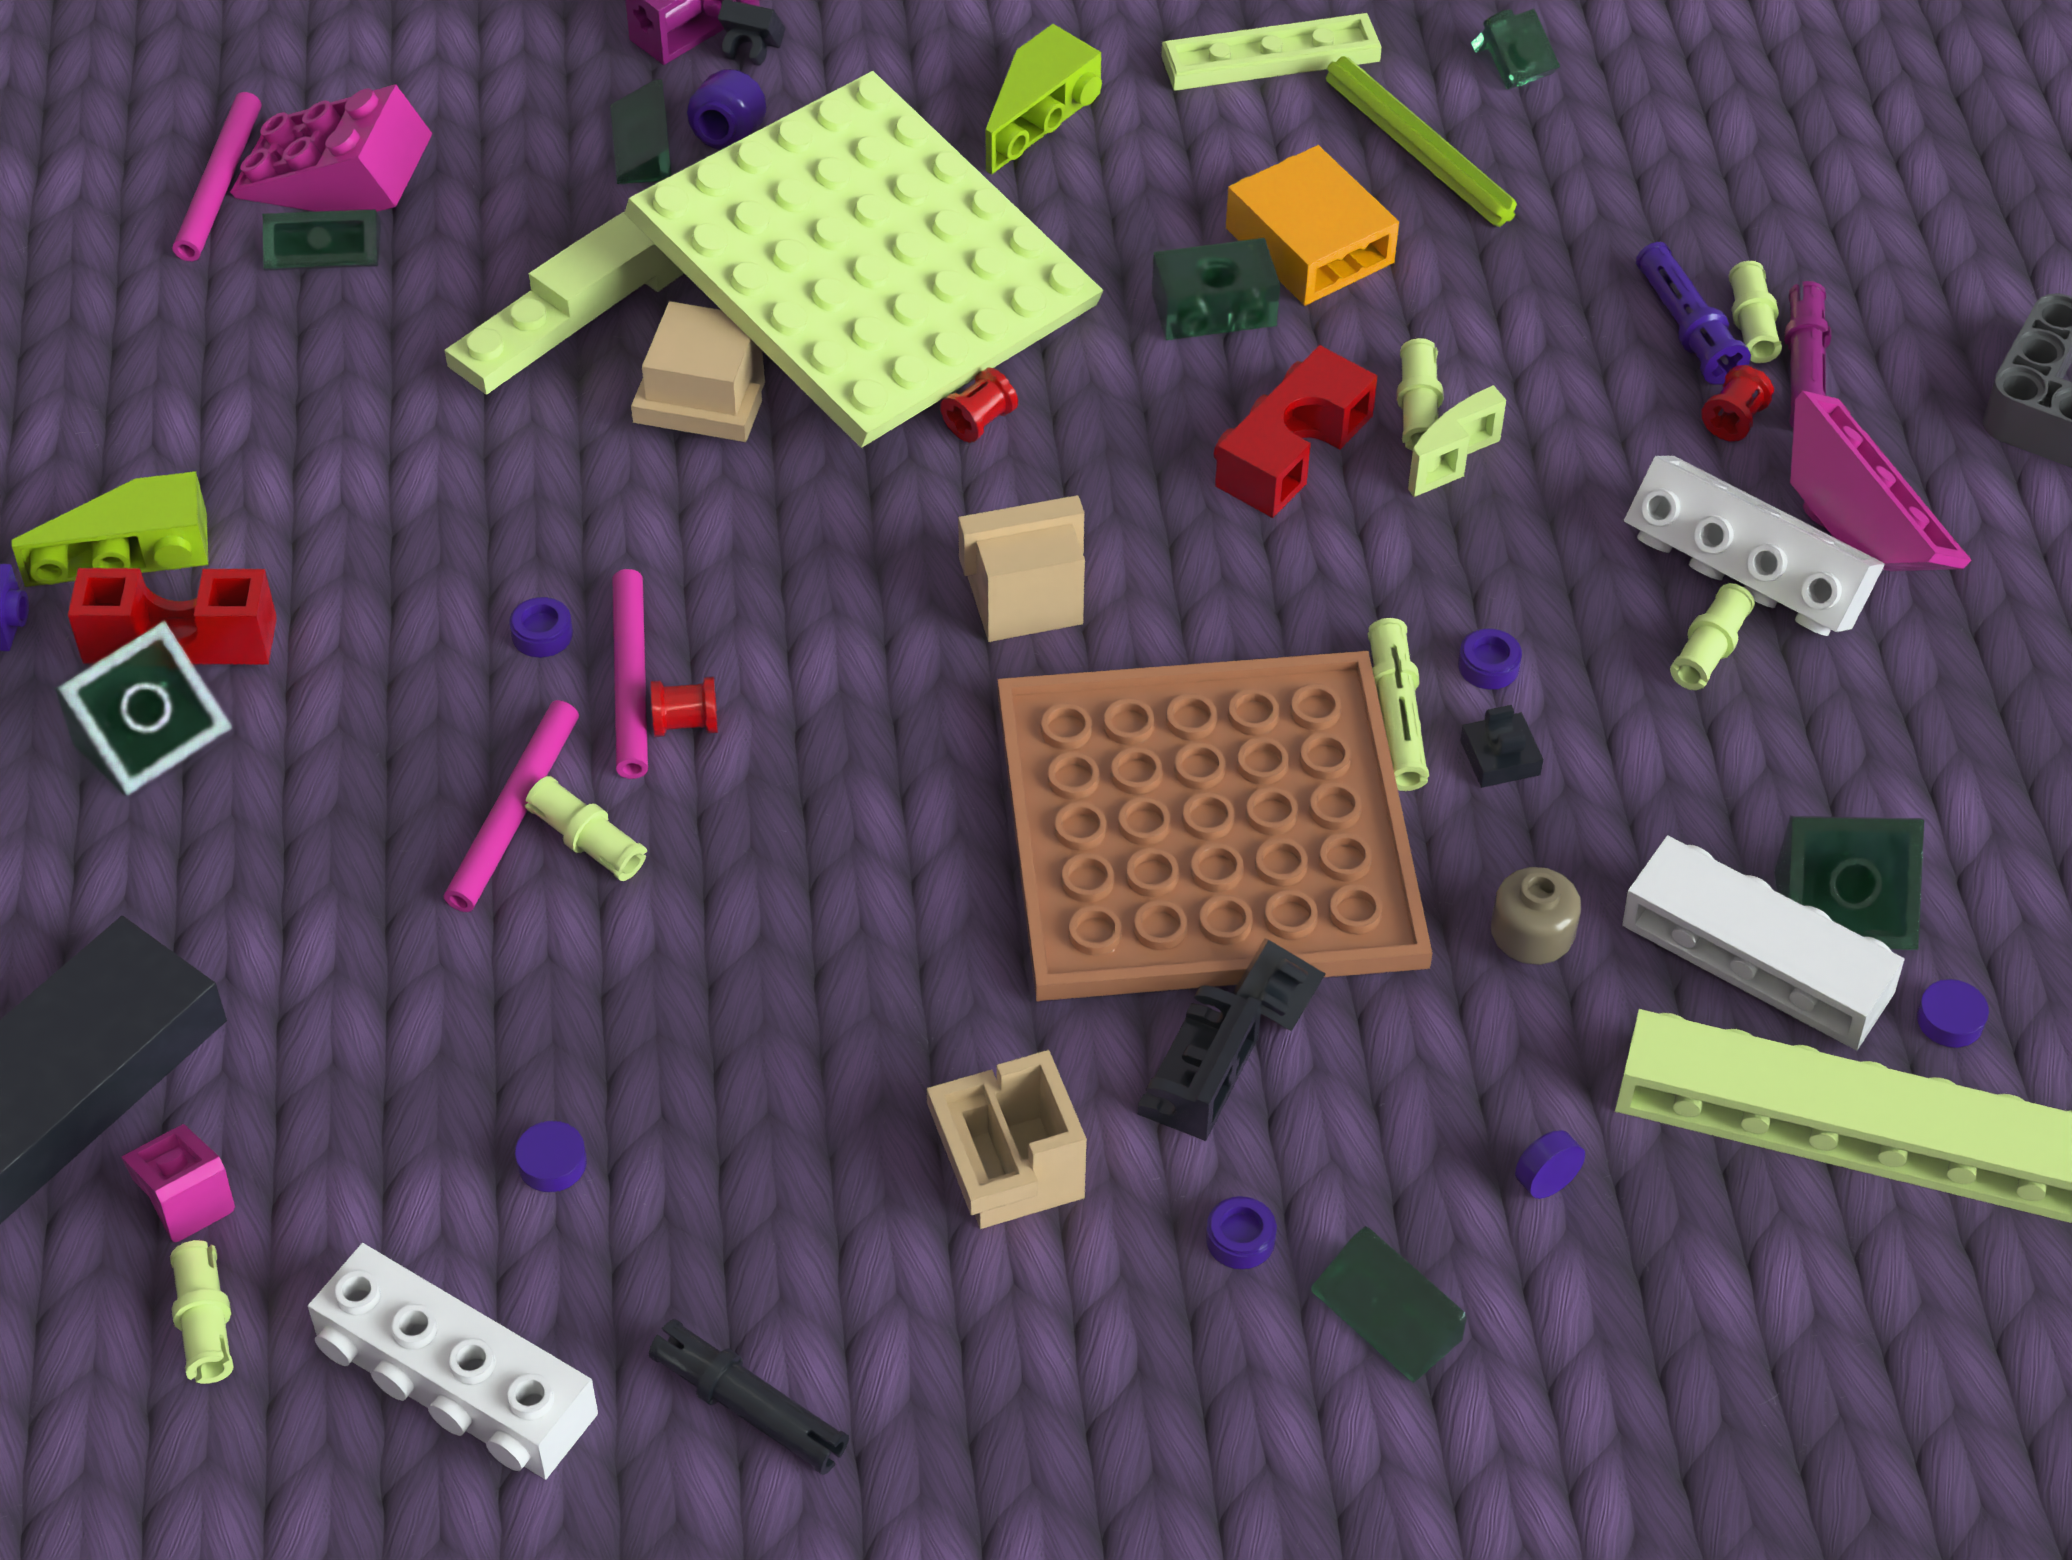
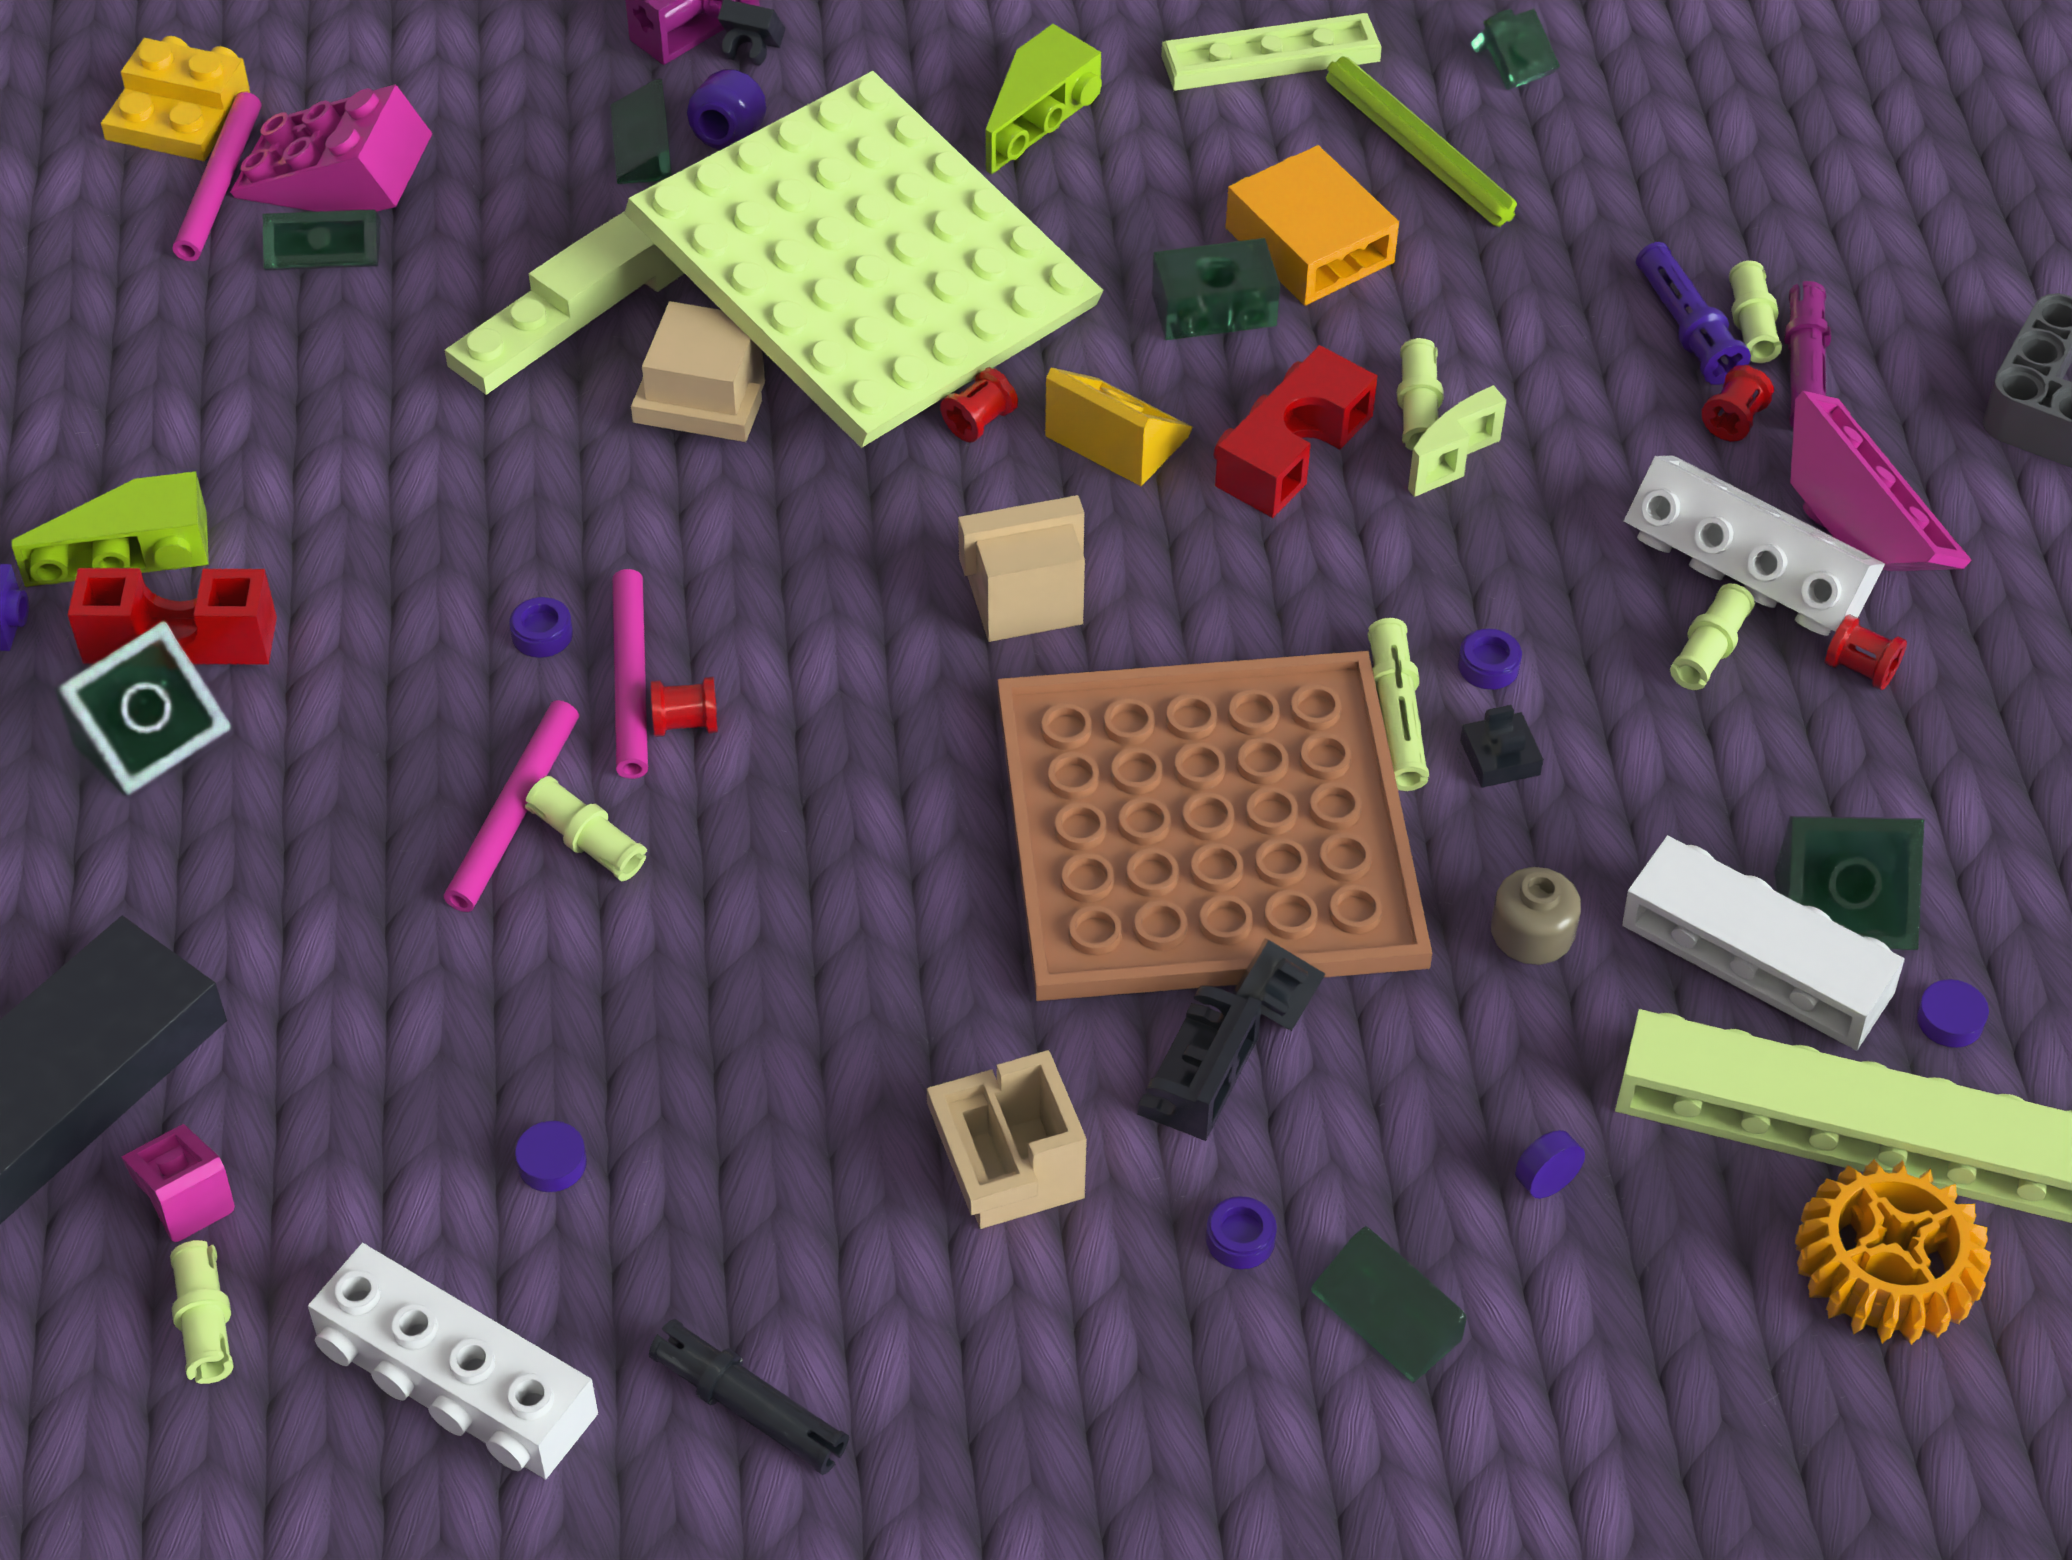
(175, 97): none -> yellow plate
(1110, 425): none -> yellow slope
(1844, 652): none -> red bush
(1887, 1273): none -> light orange gear

